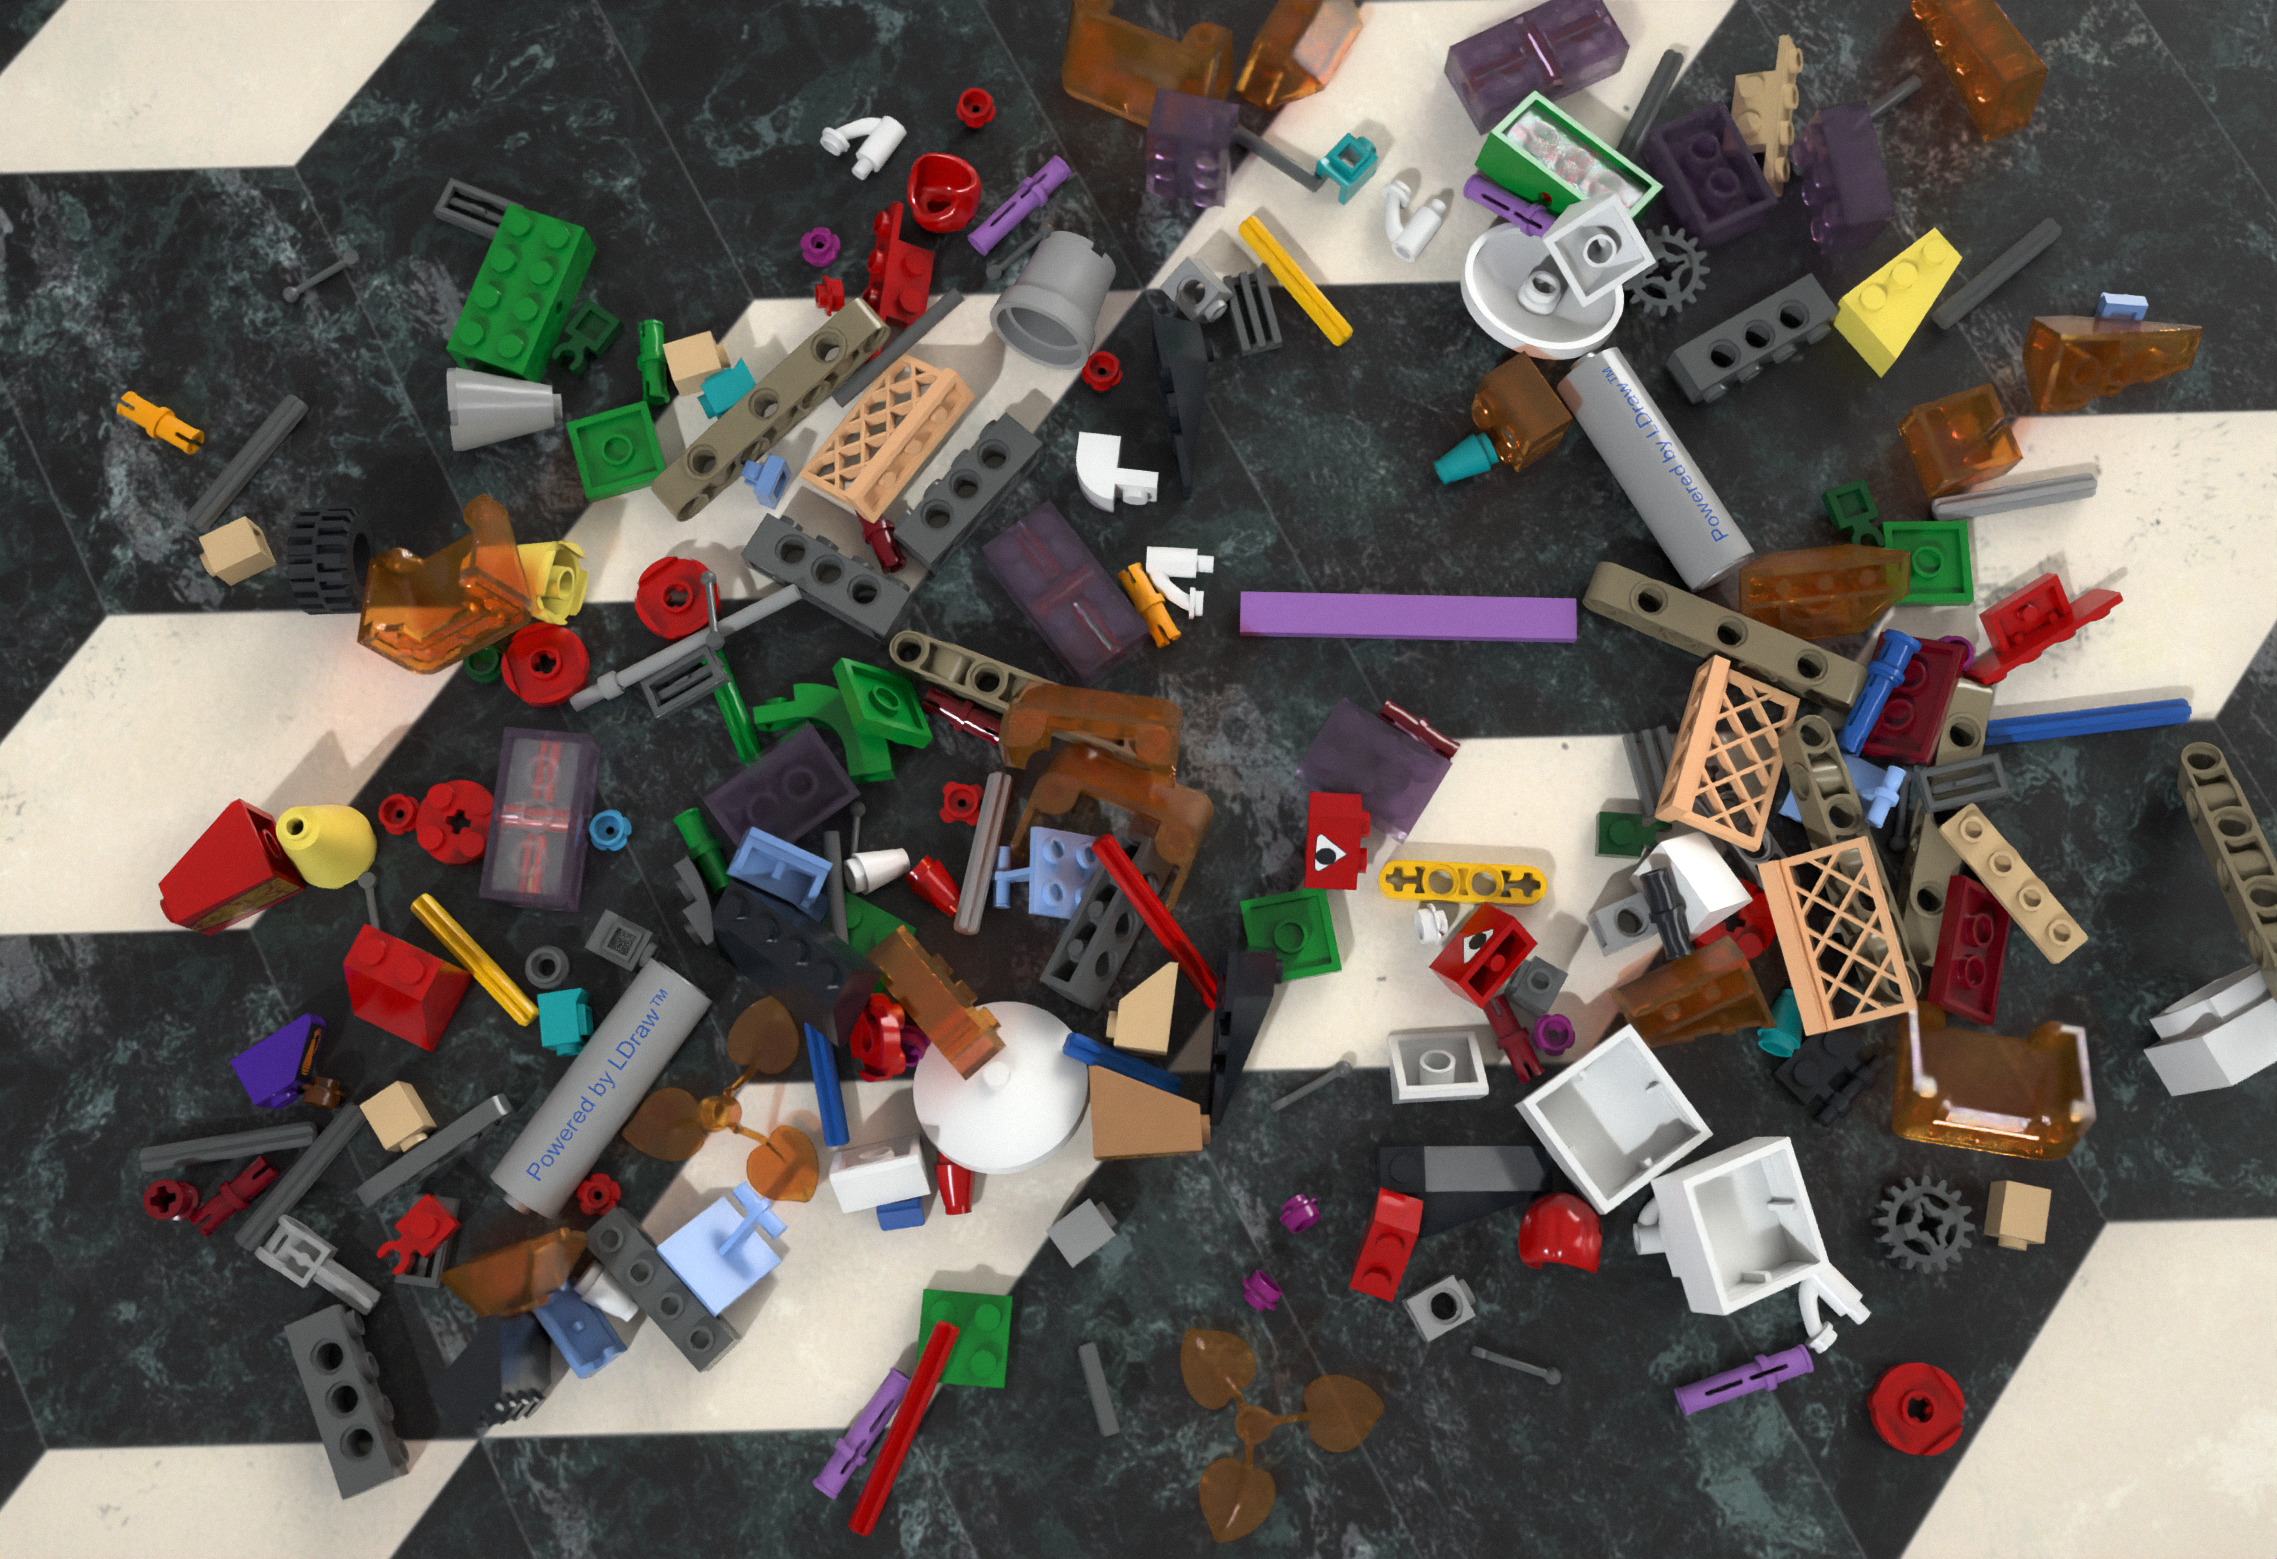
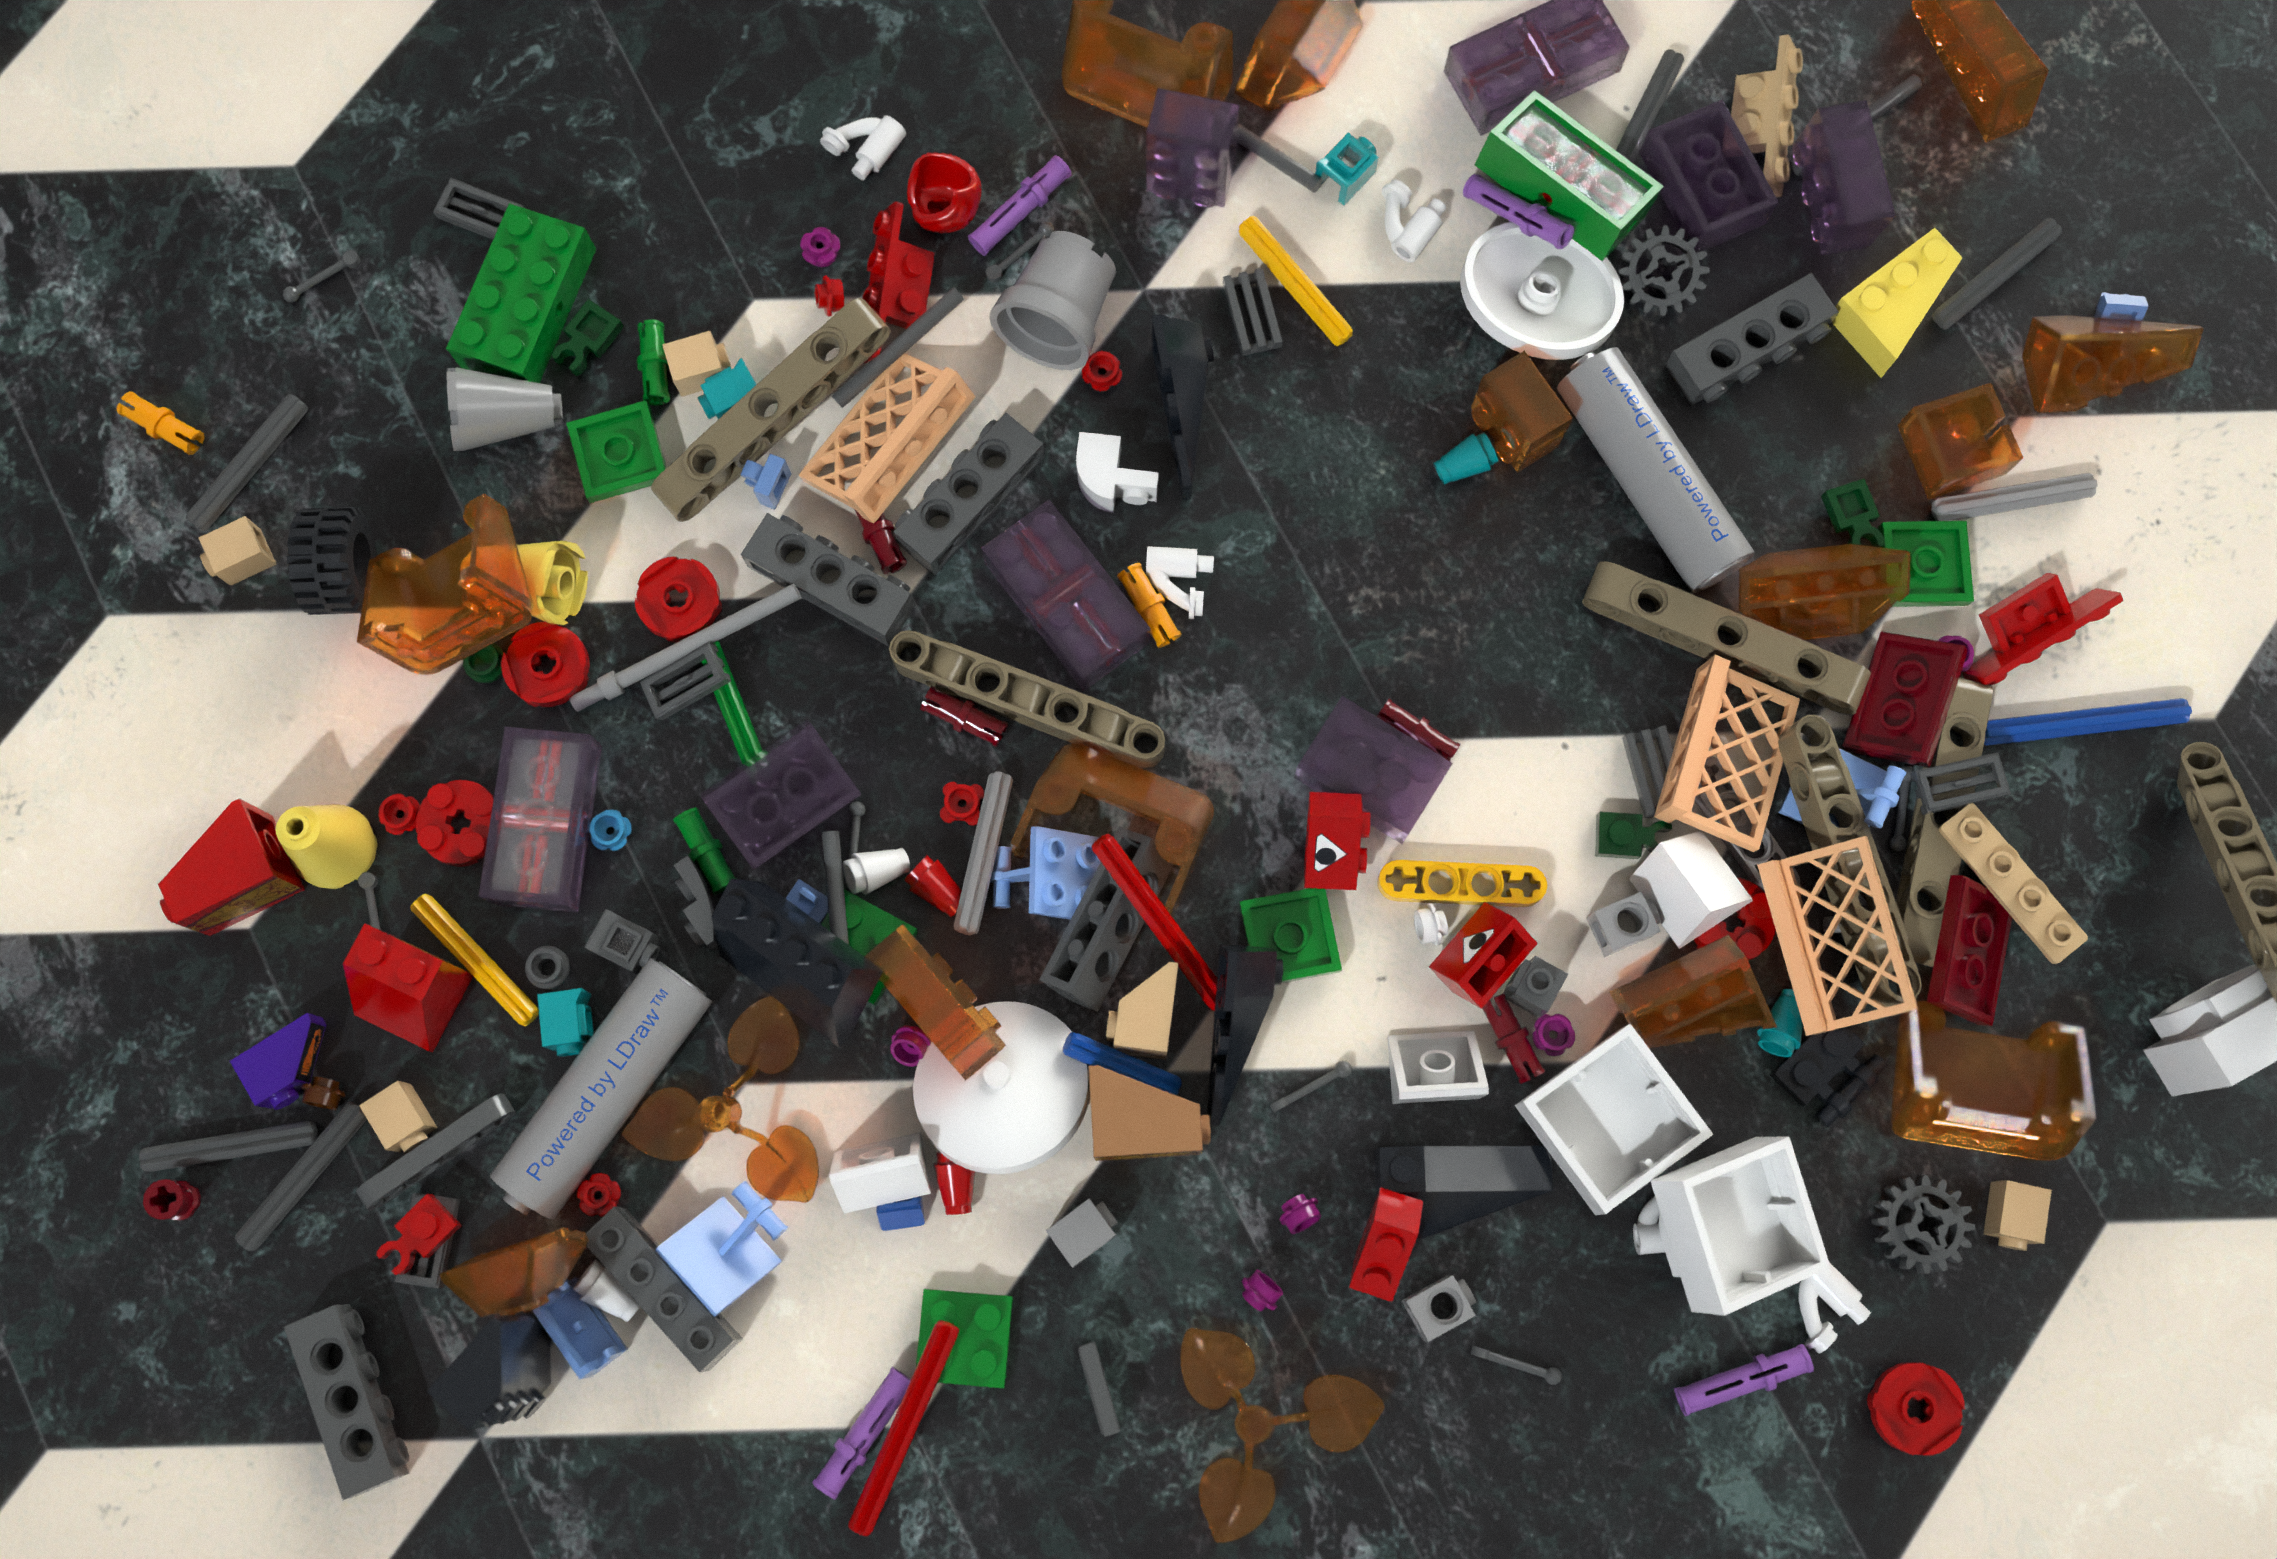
(234, 1196): dark red pin -> none
(308, 1259): light grey connector -> none
(714, 638): dark grey hinge -> none
(779, 867): medium blue hinge -> none
(827, 1088): blue axle -> none
(867, 755): green arch -> none
(878, 1039): red plate -> none
(882, 703): green plate -> none
(975, 98): red plate -> none
(1045, 707): clear orange windscreen -> none
(1181, 288): light grey brick -> none
(1408, 617): medium lavender tile -> none
(1561, 1231): red piece -> none
(1597, 246): white slope -> none
(1666, 913): black pin -> none
(1883, 676): blue pin -> none

